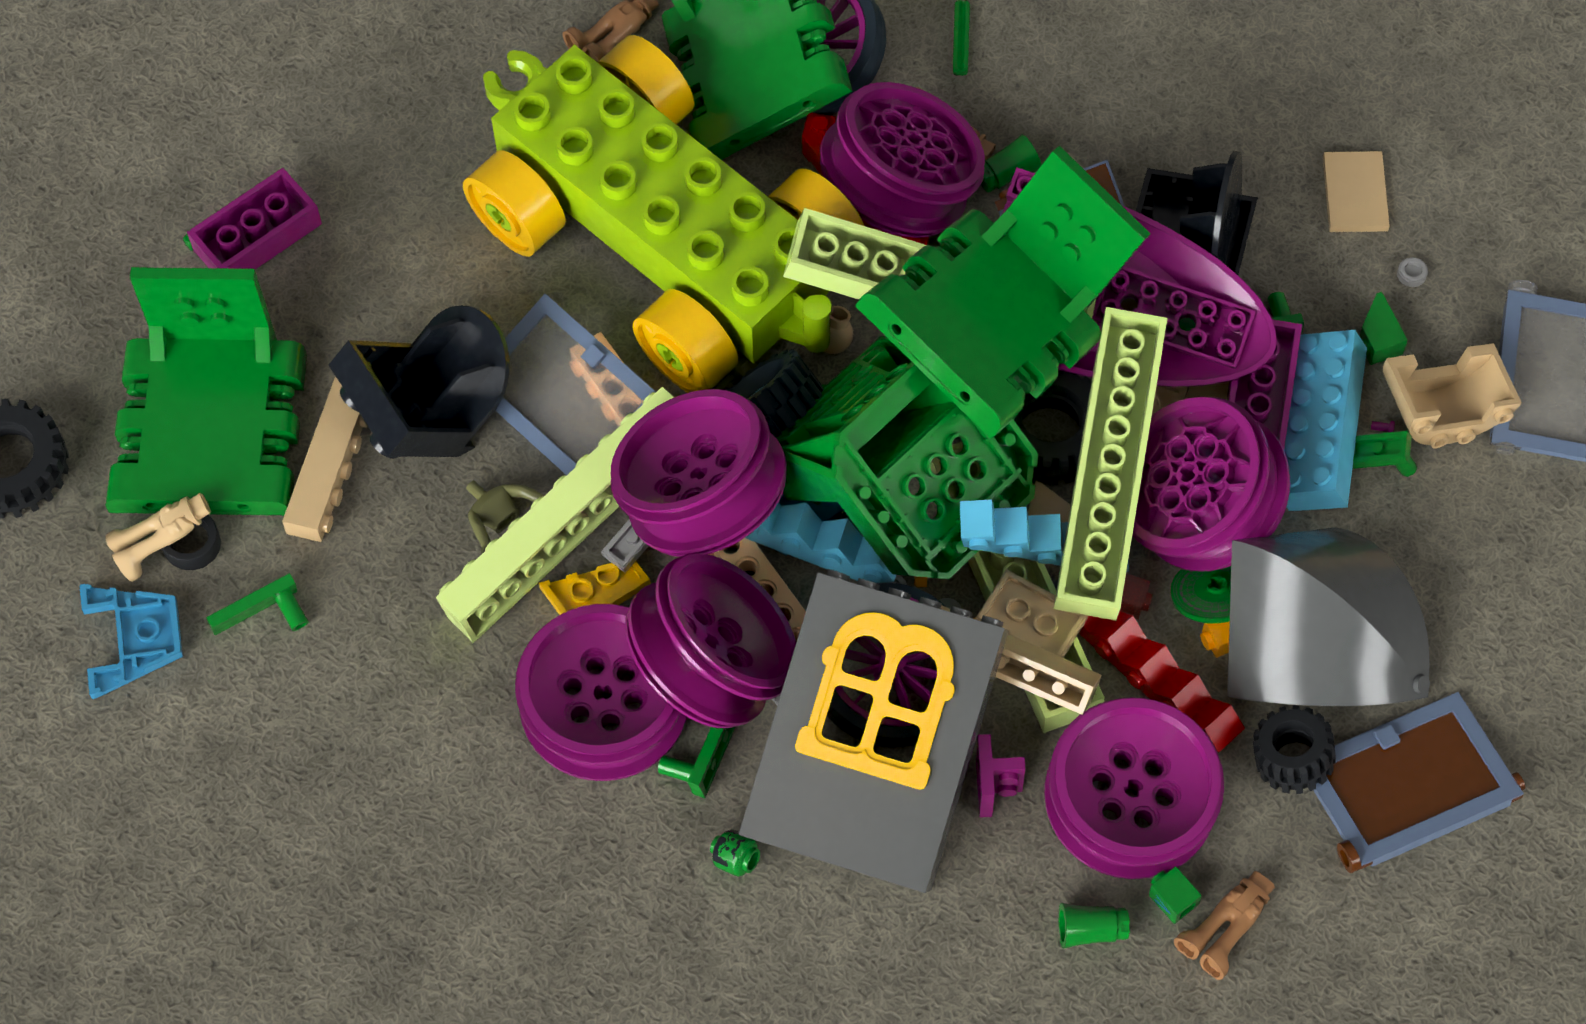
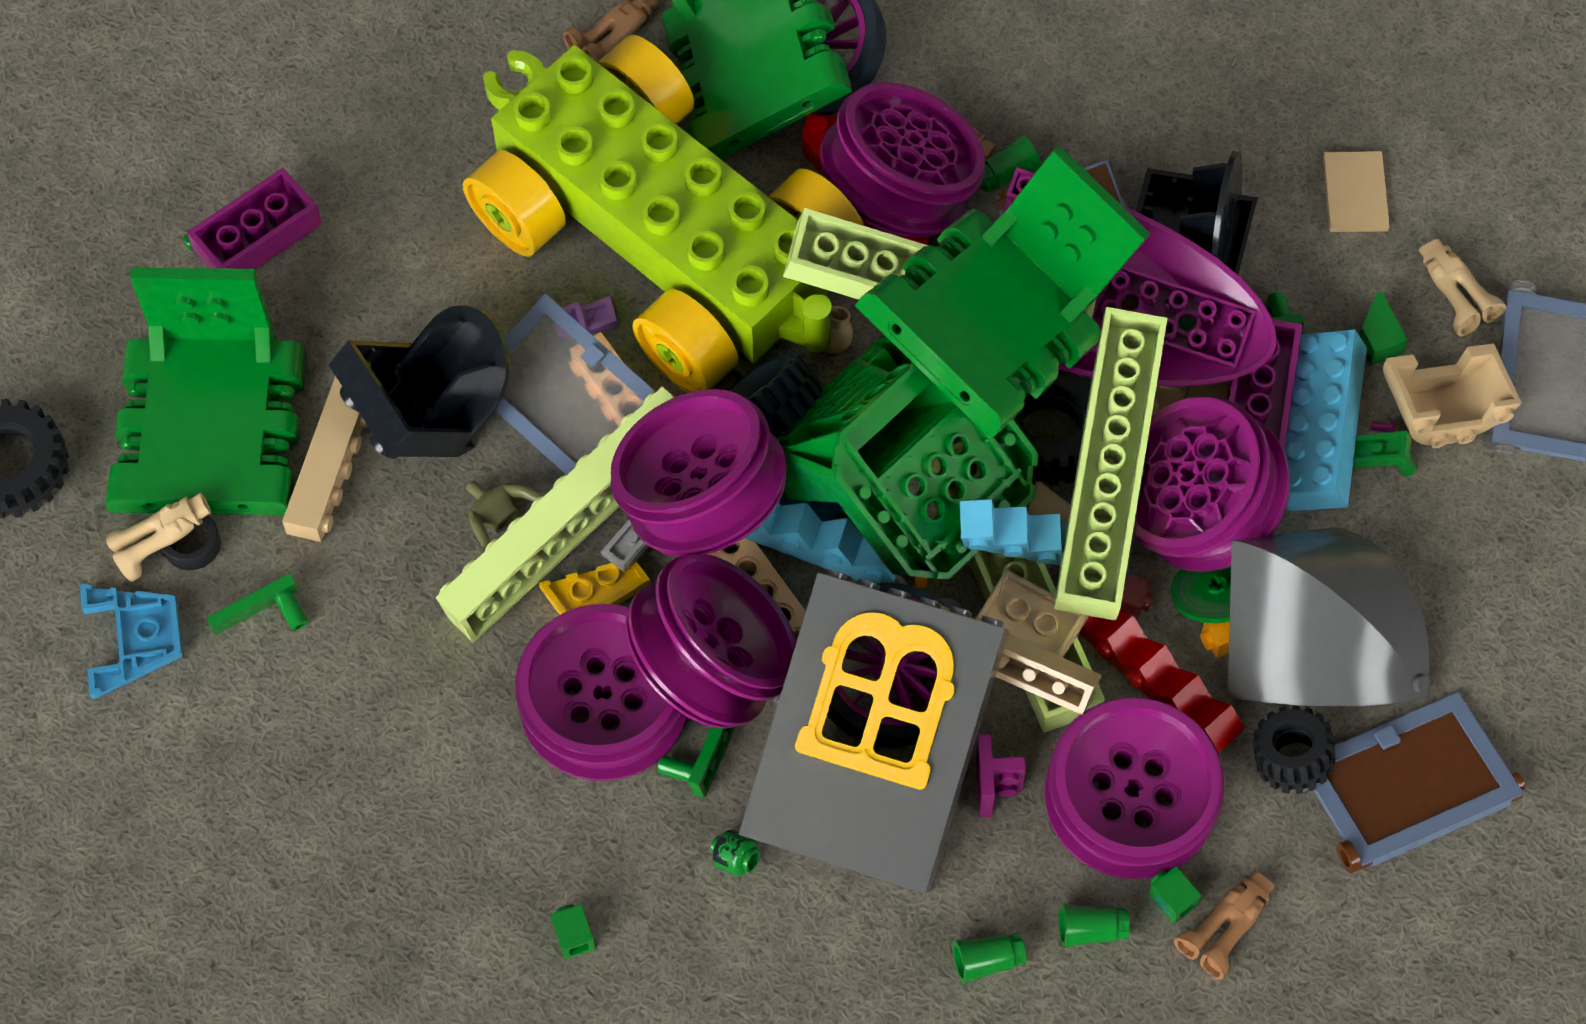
(572, 930): none -> green brick
(595, 316): none -> medium lavender slope
(961, 37): green axle -> none
(987, 955): none -> green plant
(1412, 272): light grey tile -> none
(1449, 272): none -> tan piece

